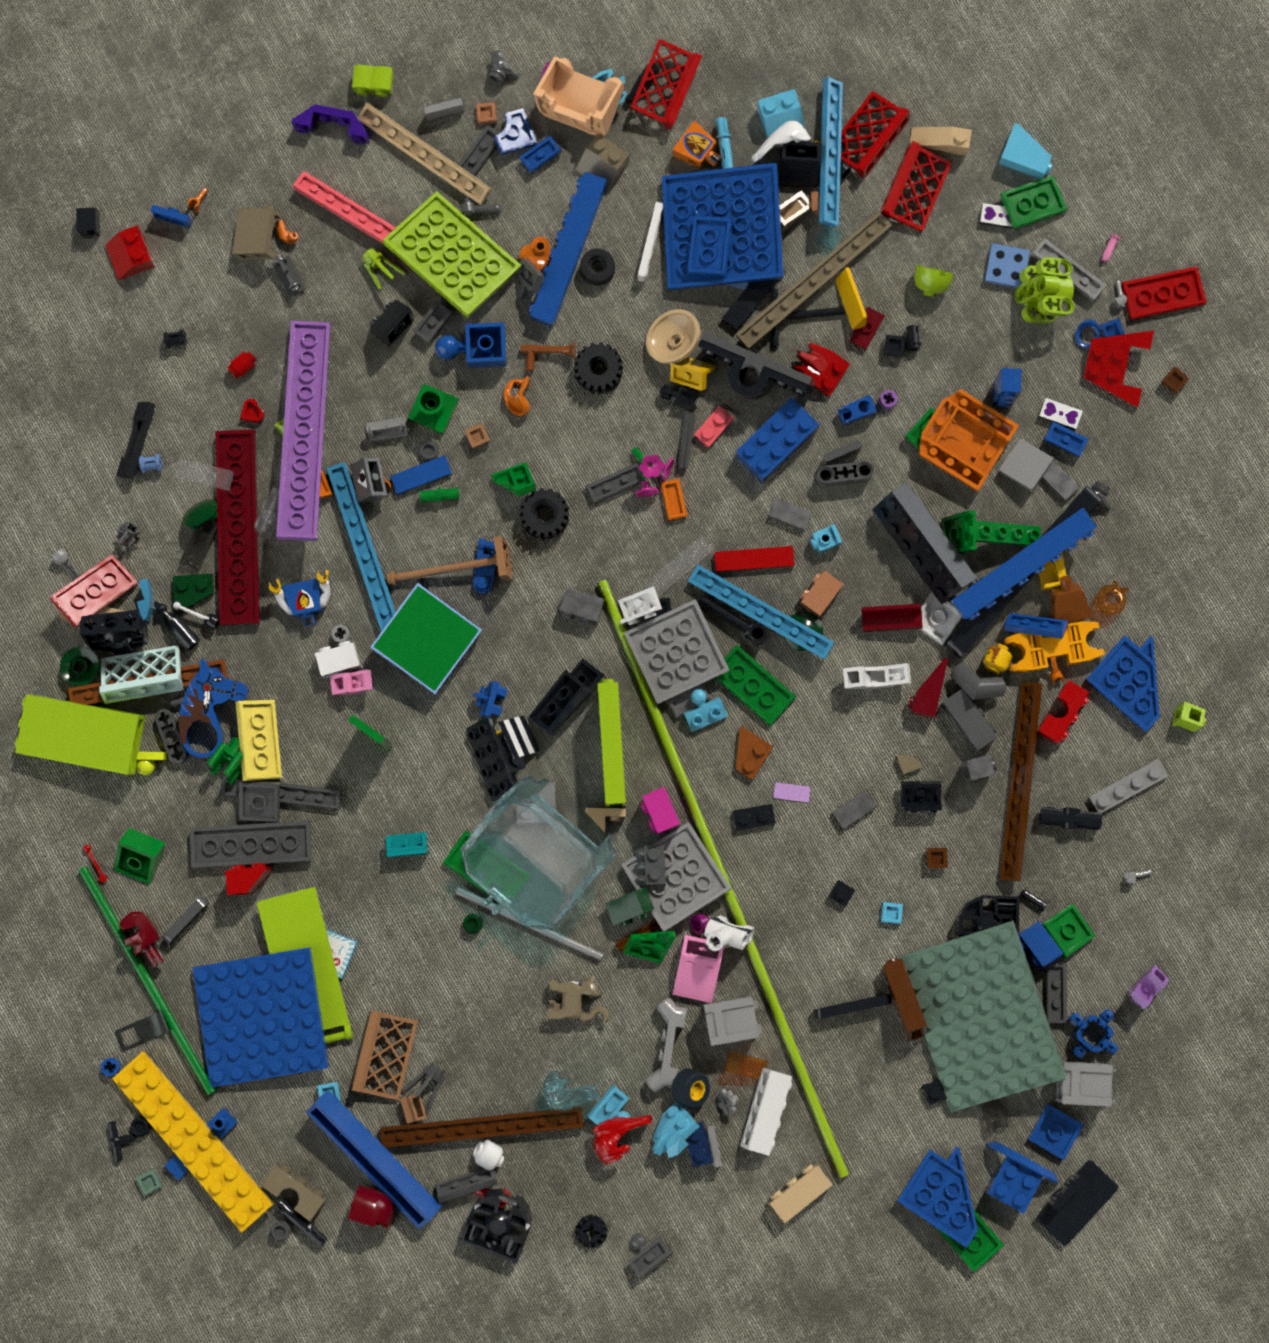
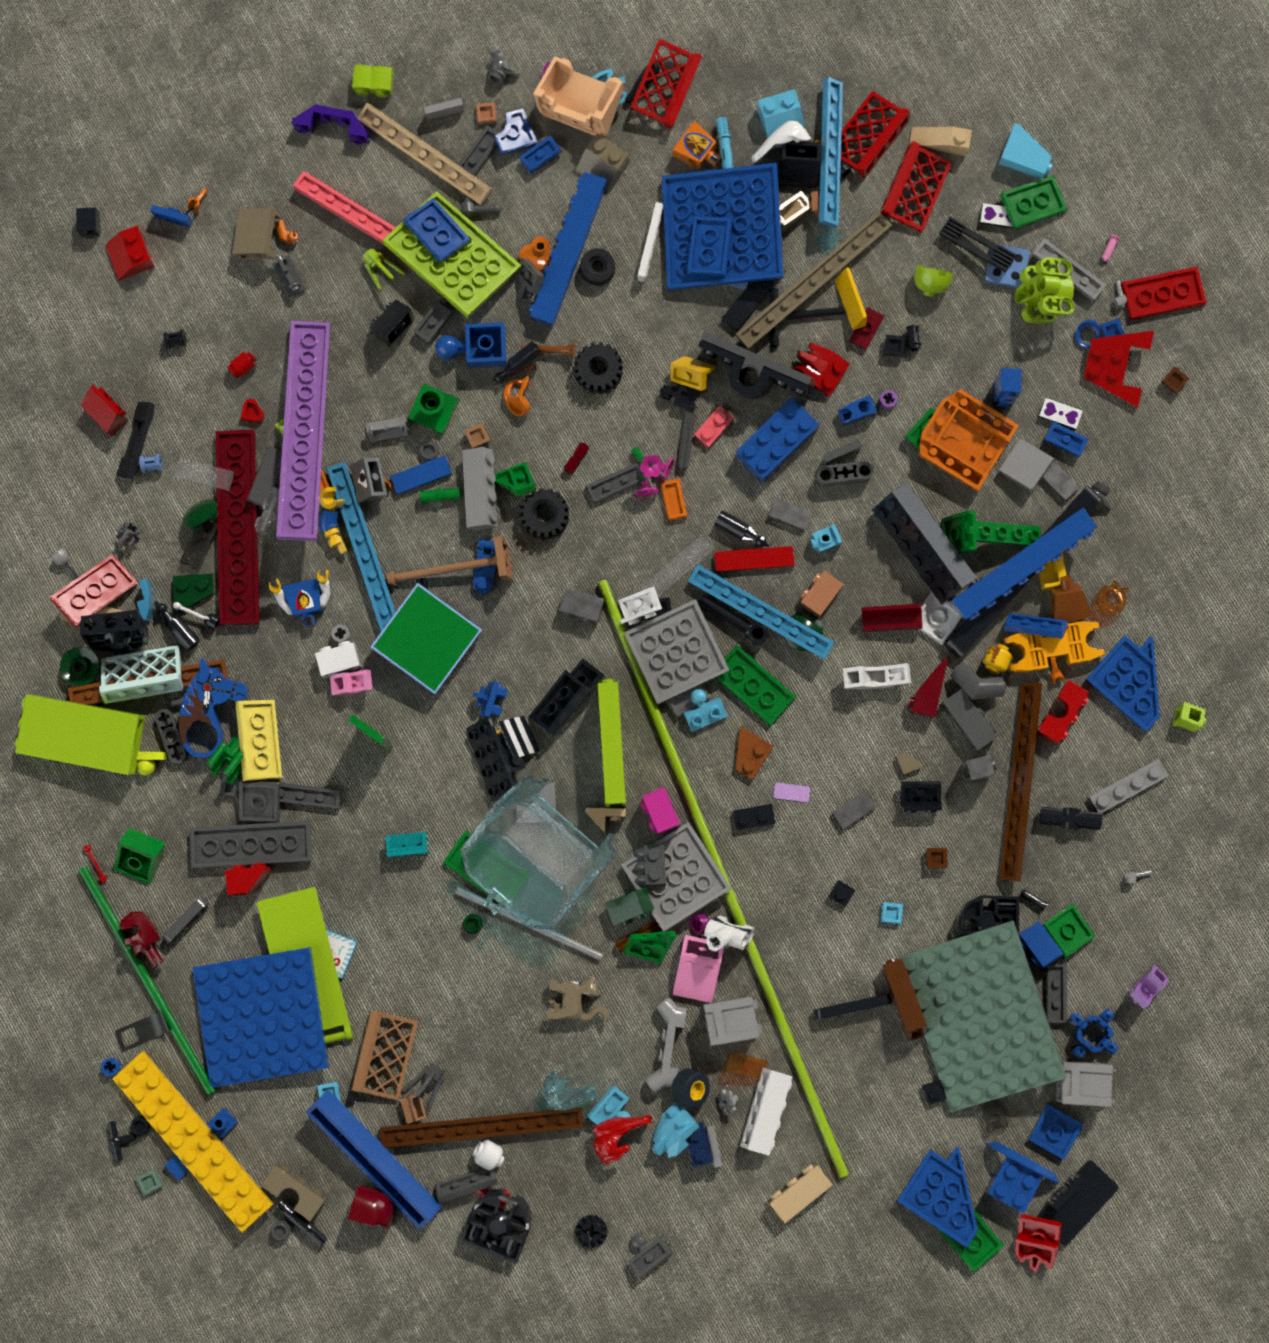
(106, 414): none -> red slope
(266, 476): none -> dark grey tile
(328, 519): none -> yellow piece
(436, 230): none -> blue tile
(479, 488): none -> light grey brick
(519, 362): none -> black wheel
(578, 455): none -> dark red piece
(668, 331): tan dish -> none
(739, 529): none -> black wheel
(953, 231): none -> black container
(1037, 1241): none -> red plate

